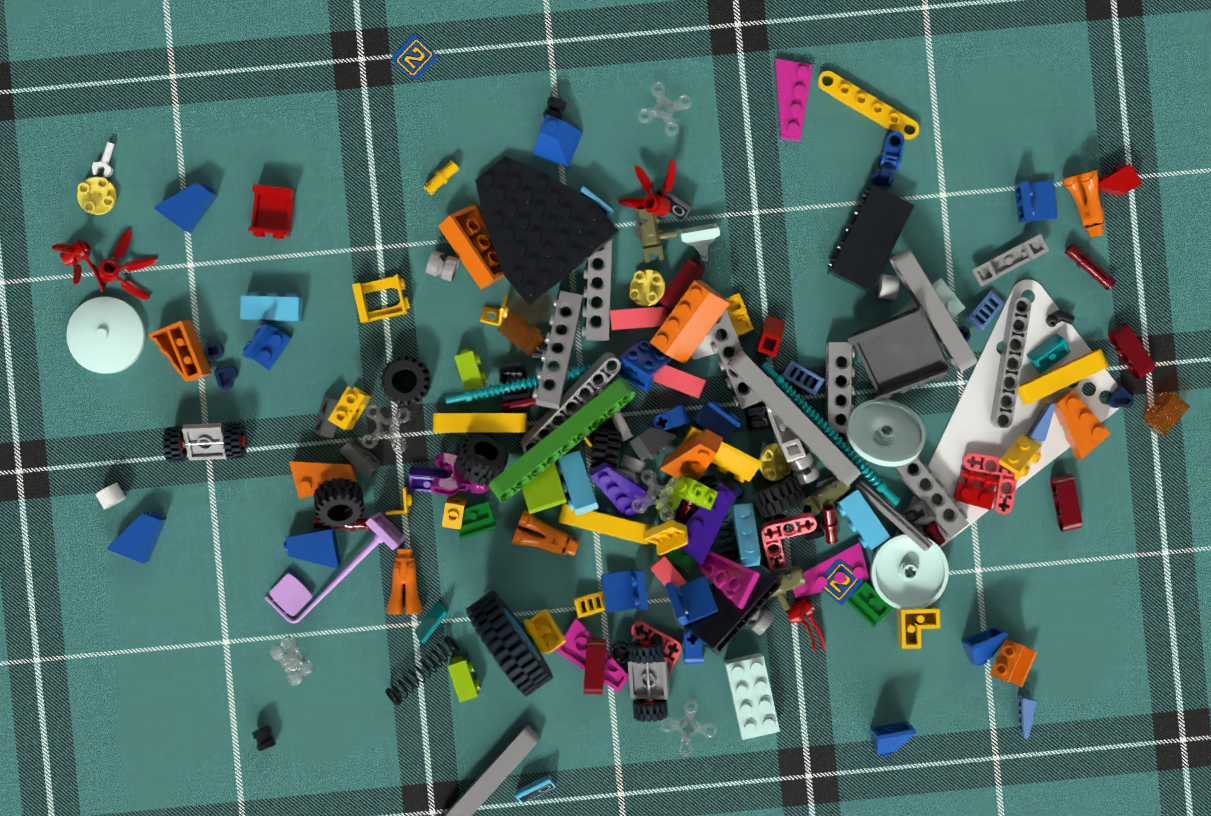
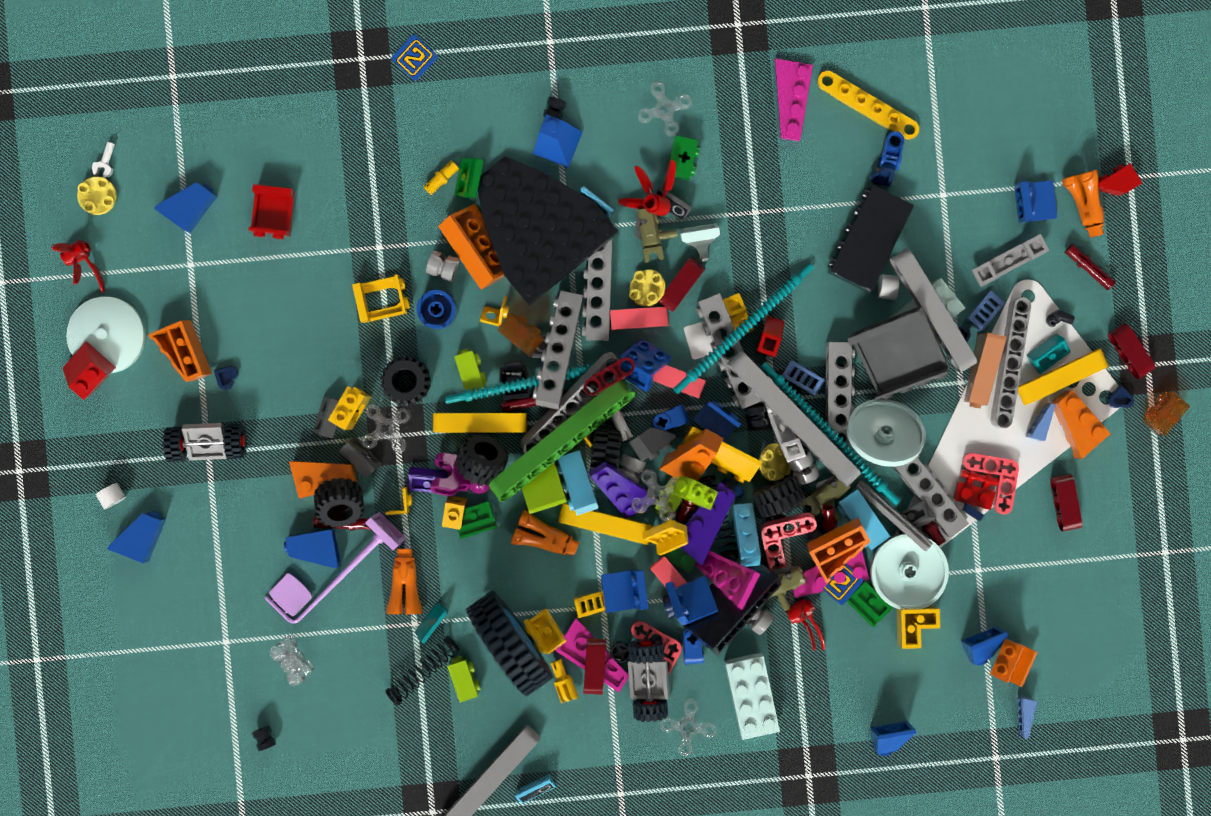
(87, 370): none -> red slope
(133, 265): red plant -> none
(214, 356): dark blue bush -> none
(266, 345): blue bracket -> none
(271, 307): medium azure brick -> none
(428, 316): none -> blue brick
(468, 177): none -> green plate
(563, 683): none -> yellow arm
(616, 369): none -> dark red beam
(668, 607): none -> dark blue tile
(689, 148): none -> green brick
(690, 321): orange slope -> none
(692, 375): none -> teal hose
(838, 547): none -> orange wedge
(973, 512): none -> dark blue tile
(983, 373): none -> nougat slope
(1021, 456): yellow bracket -> none

